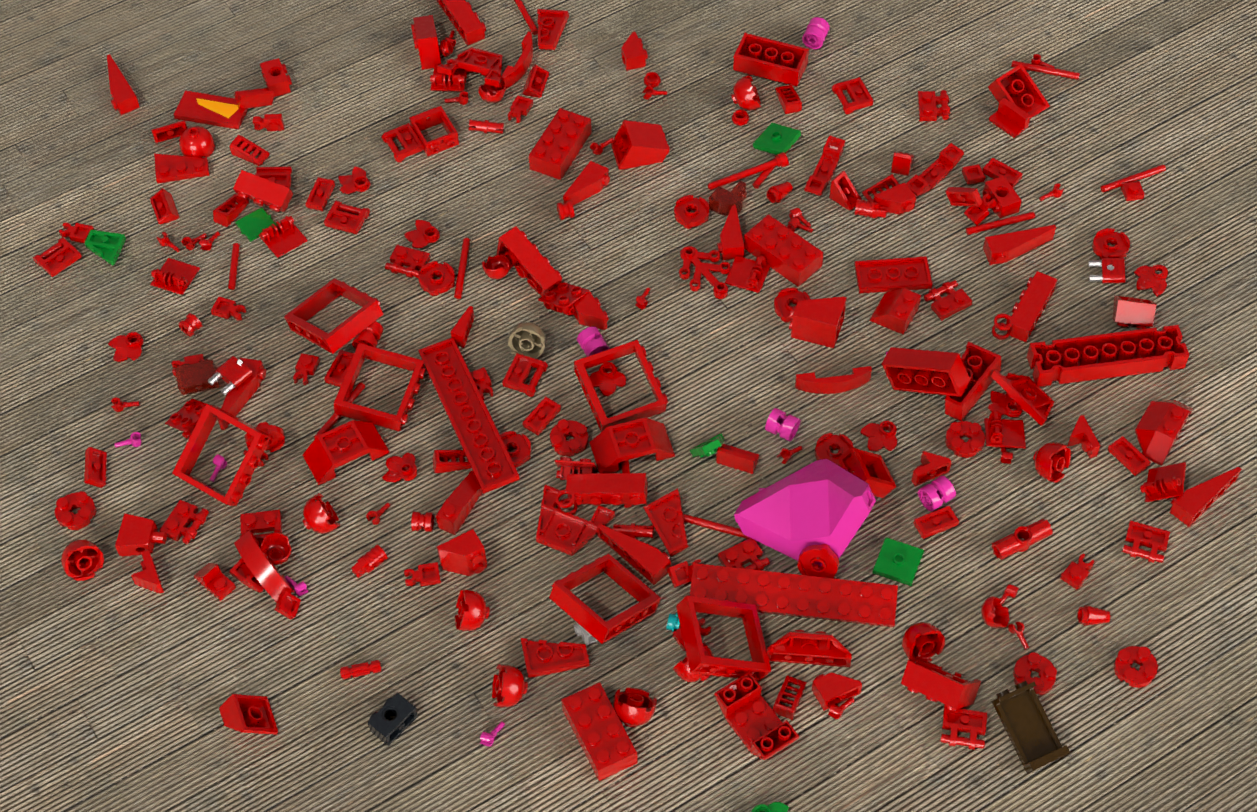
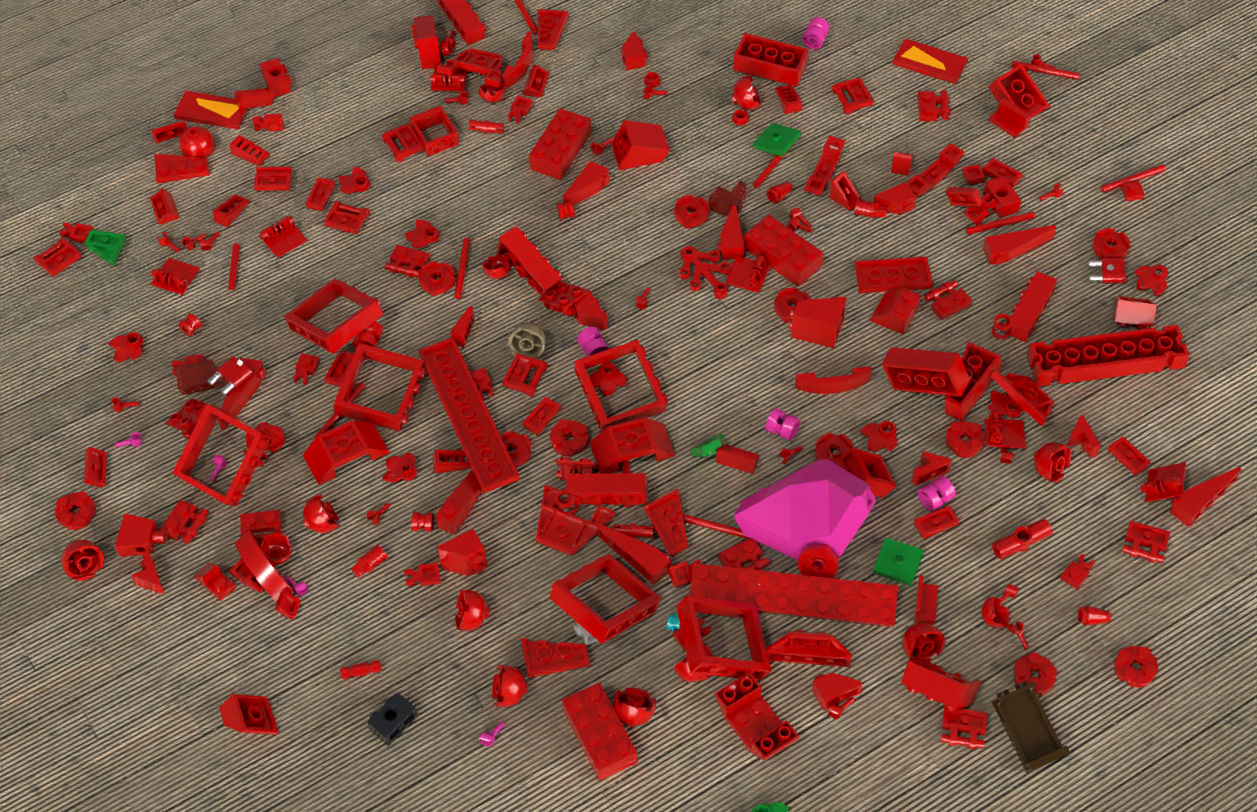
(122, 94): red slope -> none
(226, 308): red plate -> none
(253, 224): green piece -> none
(262, 191): red brick -> none
(780, 160): red piece -> none
(783, 710): red slope -> none
(885, 183): red slope -> none
(925, 602): none -> red panel
(930, 61): none -> red tile
(1160, 428): red wedge -> none

